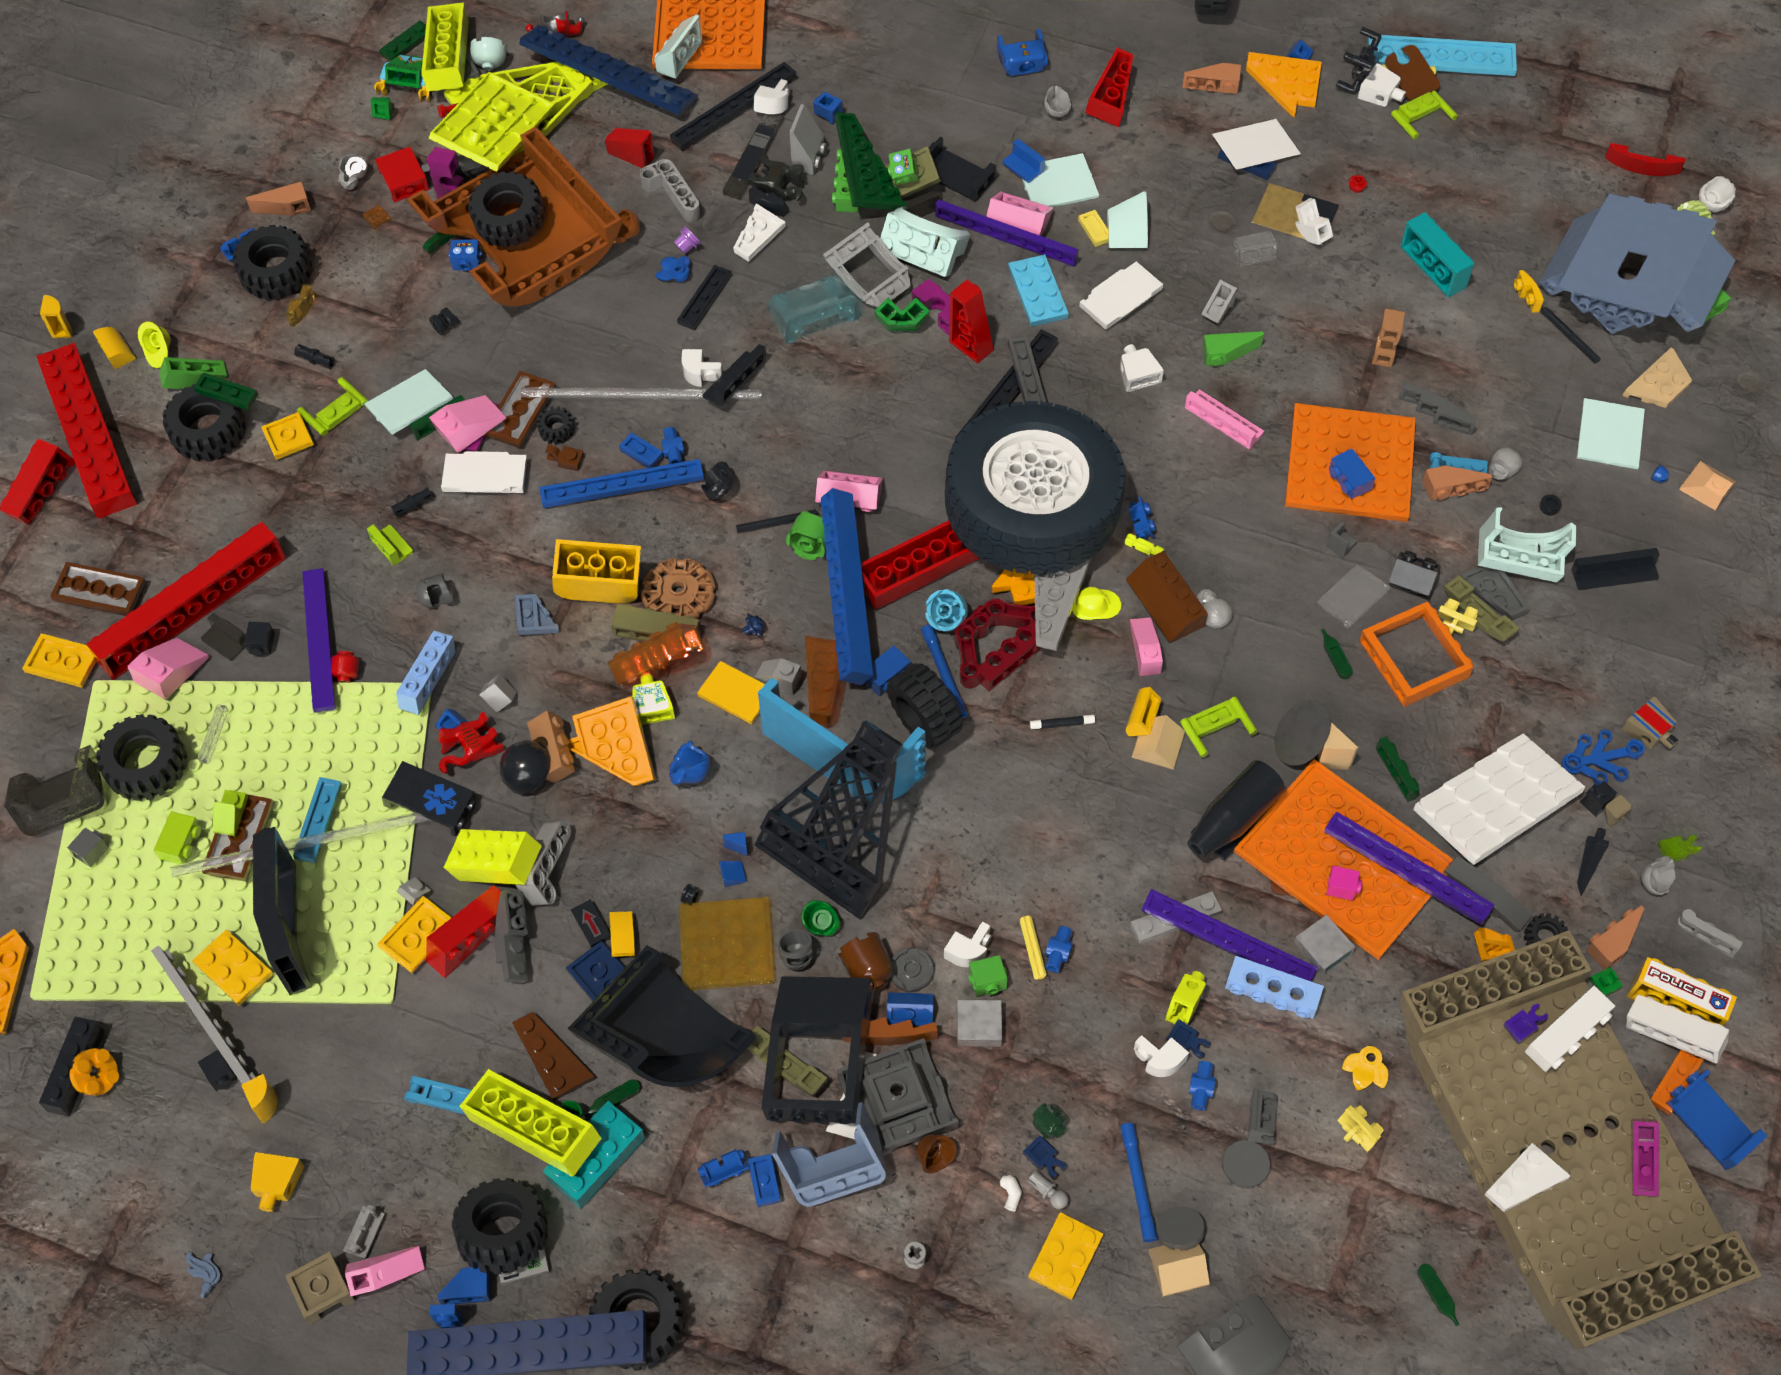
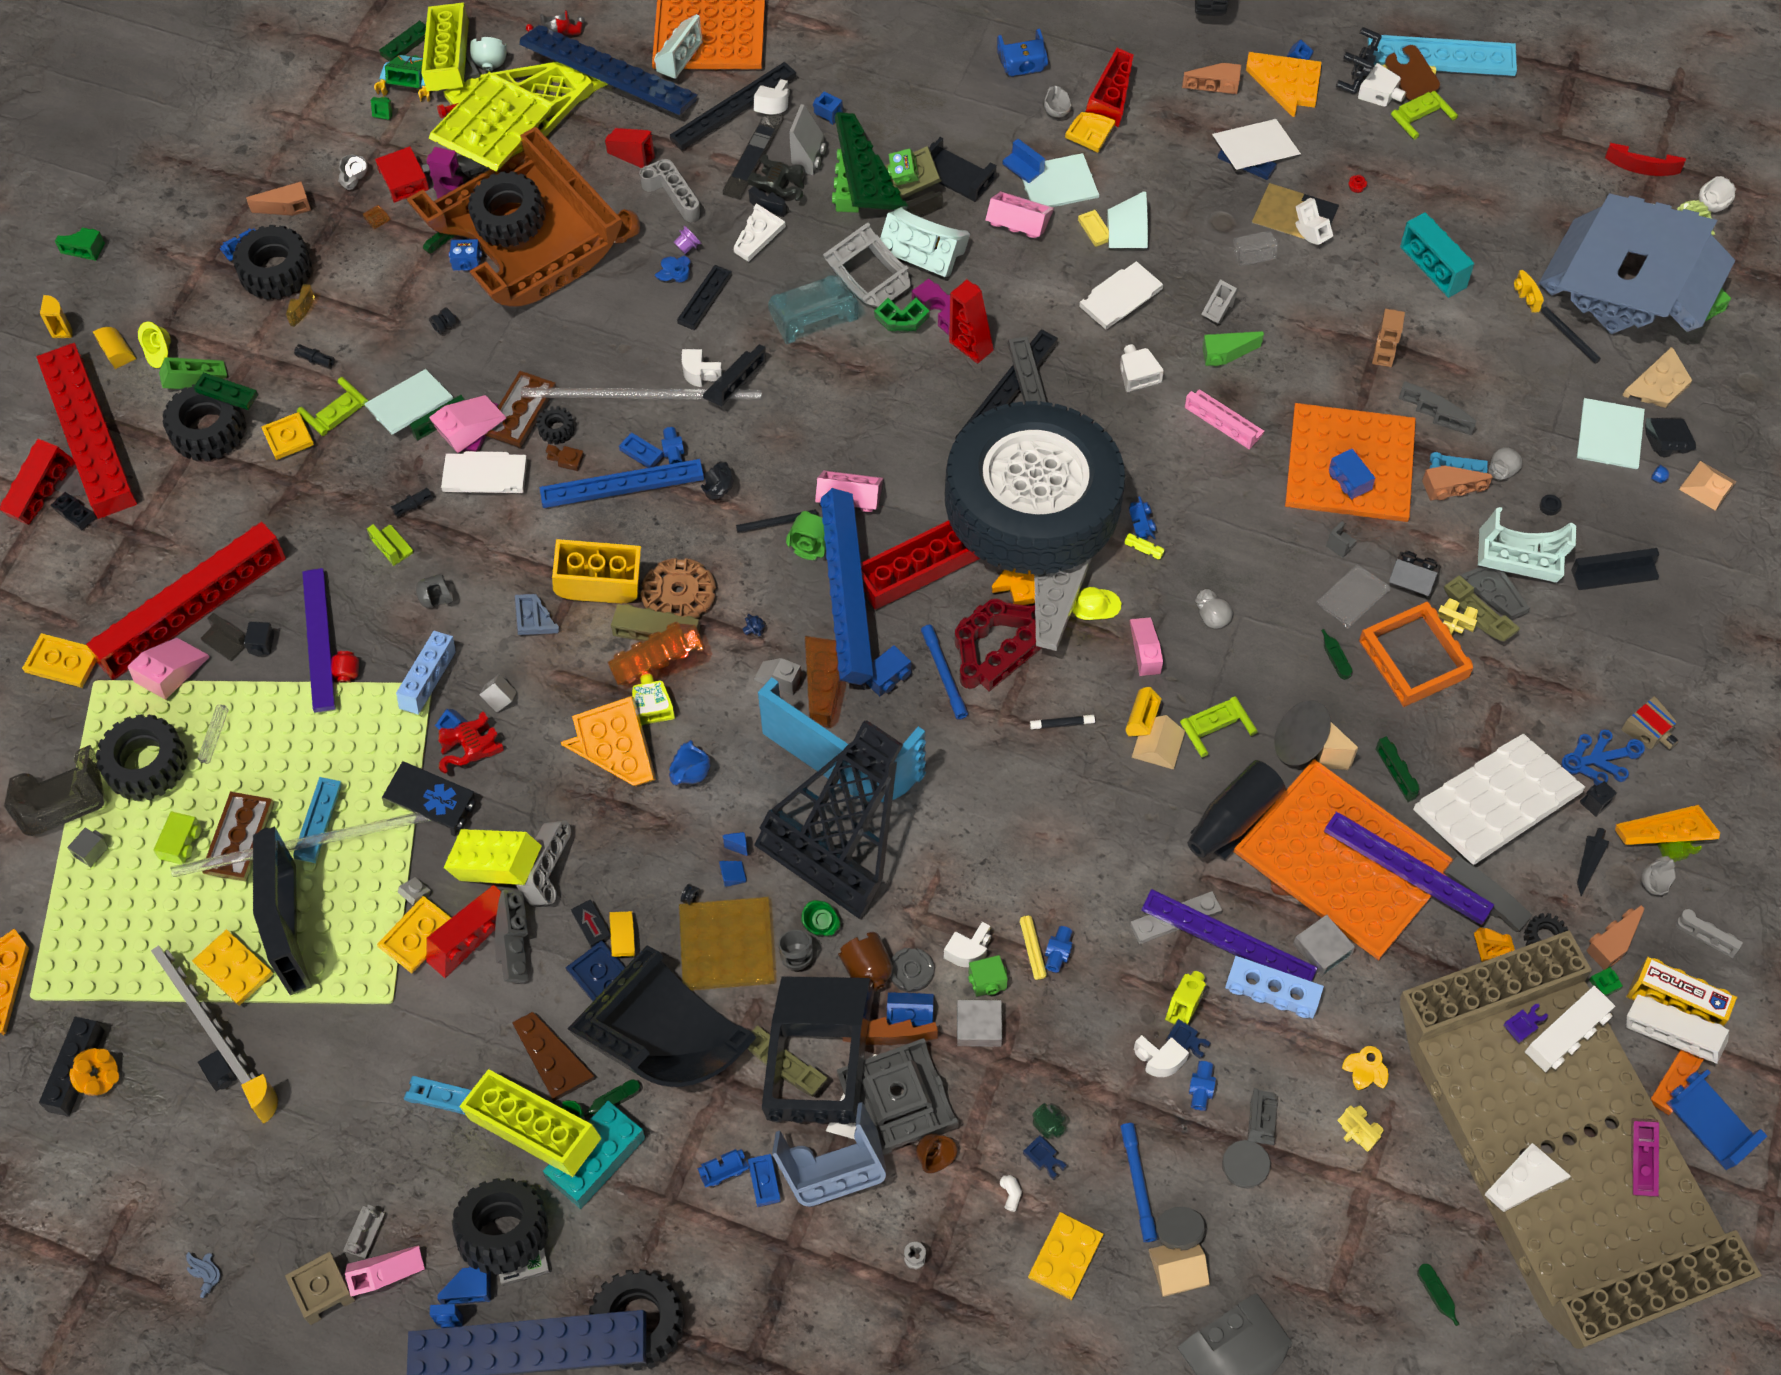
(73, 511): none -> black slope
(83, 244): none -> green arch
(98, 588): reddish brown piece -> none
(229, 812): lime slope -> none
(274, 1178): yellow torso -> none
(524, 766): black cylinder -> none
(549, 731): medium nougat arch -> none
(732, 692): yellow tile -> none
(925, 702): black tyre -> none
(946, 610): medium azure cylinder -> none
(1006, 232): dark purple tile -> none
(1038, 290): medium azure plate -> none
(1057, 1198): light grey pin -> none
(1090, 130): none -> yellow plate
(1167, 597): reddish brown slope -> none
(1343, 883): dark pink brick -> none
(1617, 810): dark tan slope -> none
(1669, 436): none -> black slope
(1672, 826): none -> light orange wing

